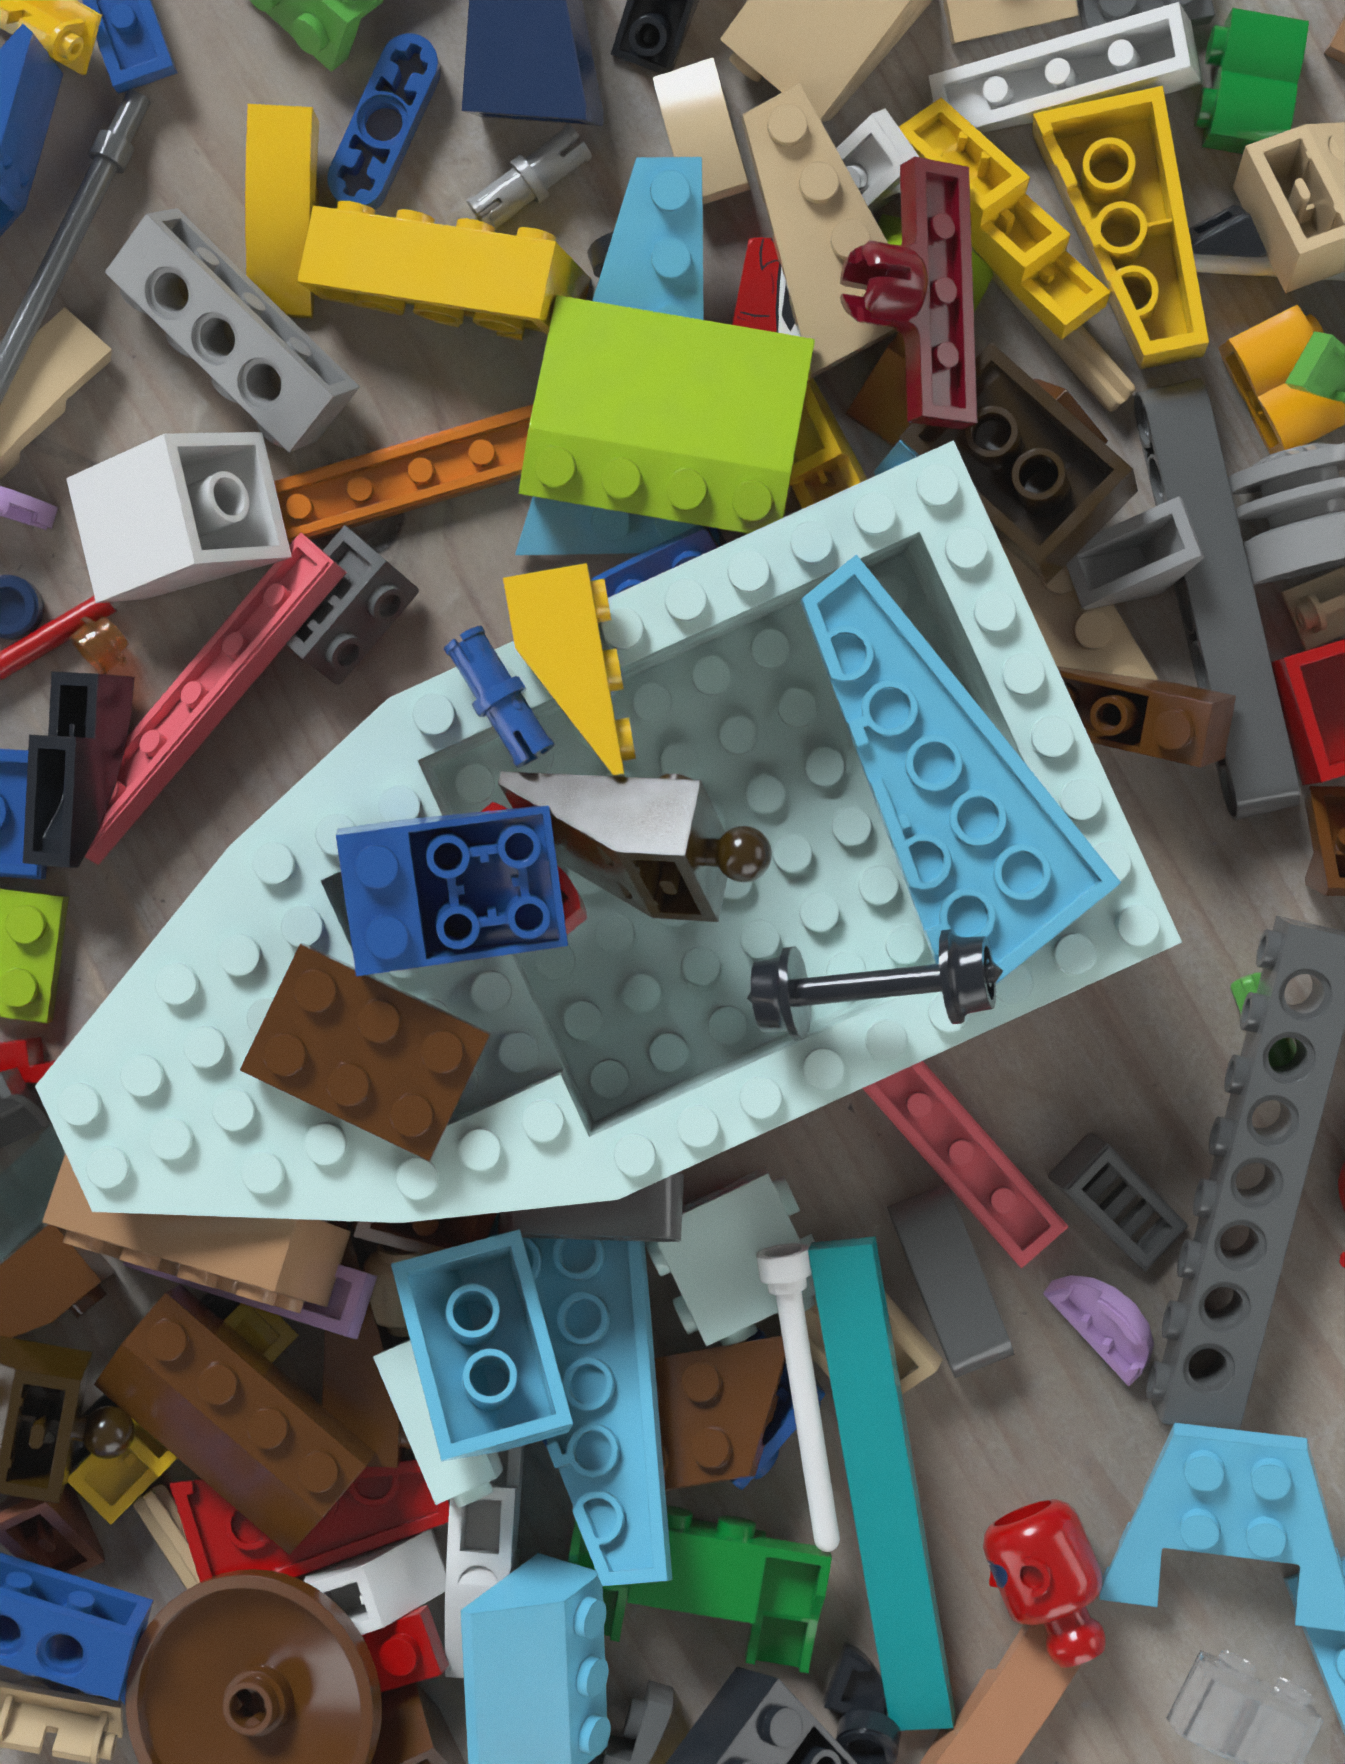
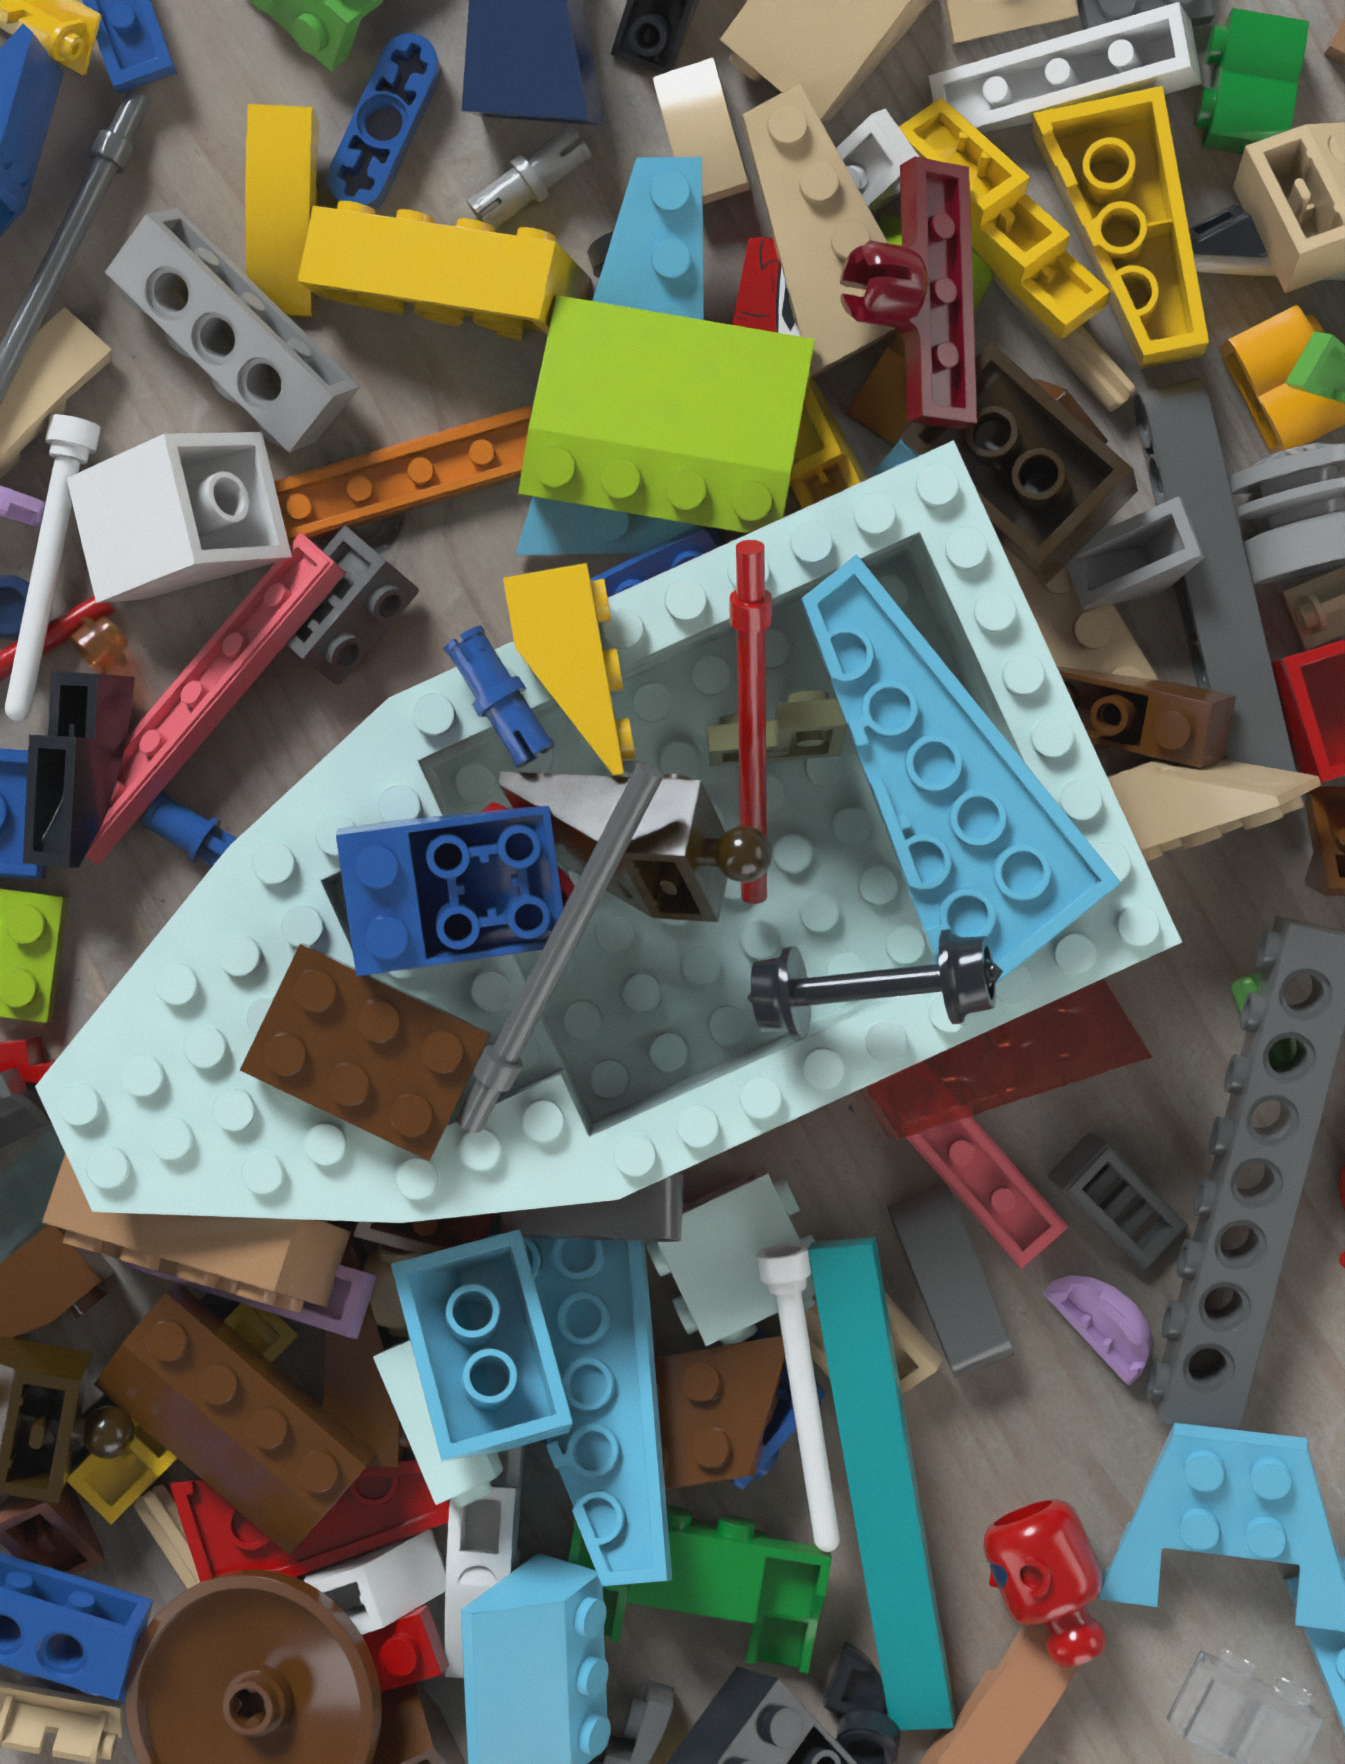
(70, 444): none -> white piece
(187, 830): none -> blue axle
(502, 1061): none -> dark grey bar
(751, 615): none -> red bar
(802, 729): none -> olive plate
(1017, 1060): none -> clear red wedge
(1192, 805): none -> tan slope

